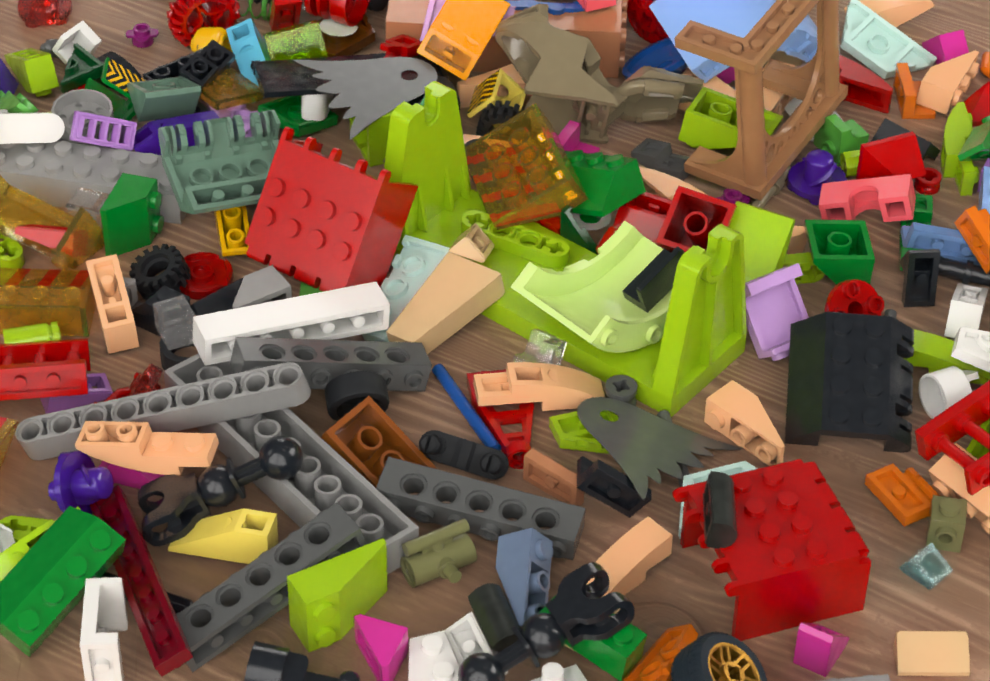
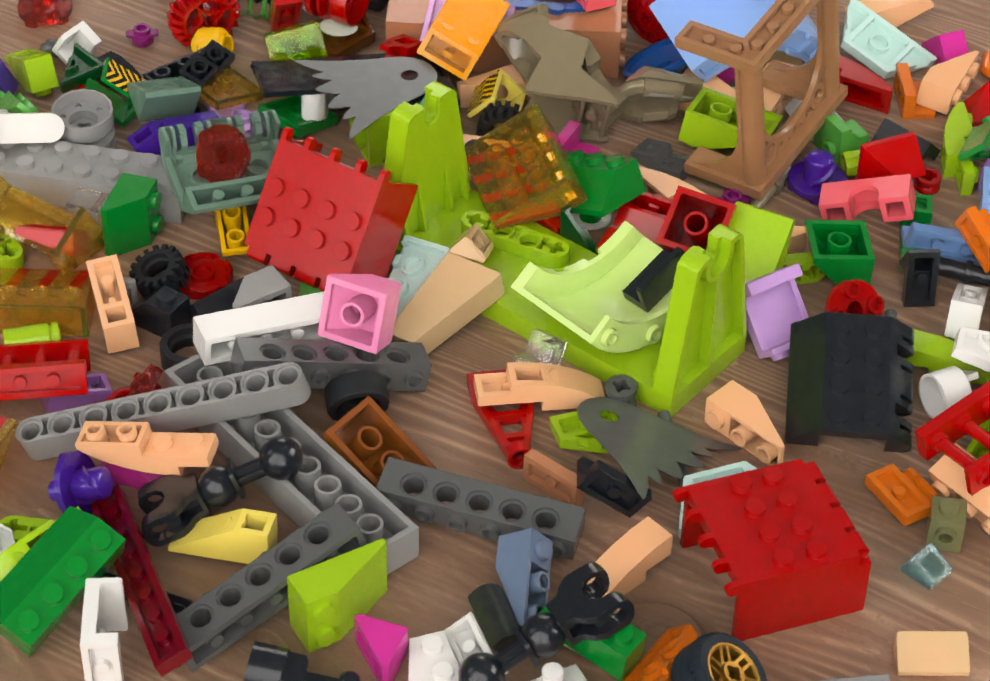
(127, 132): medium lavender slope -> none
(174, 322): clear panel -> none
(222, 153): none -> clear red plate
(247, 46): medium azure slope -> none
(359, 310): none -> bright pink slope
(438, 554): olive pin -> none
(464, 454): black piece -> none
(465, 407): blue bar -> none
(719, 511): pearl dark grey brick -> none
(818, 647): dark pink slope -> none

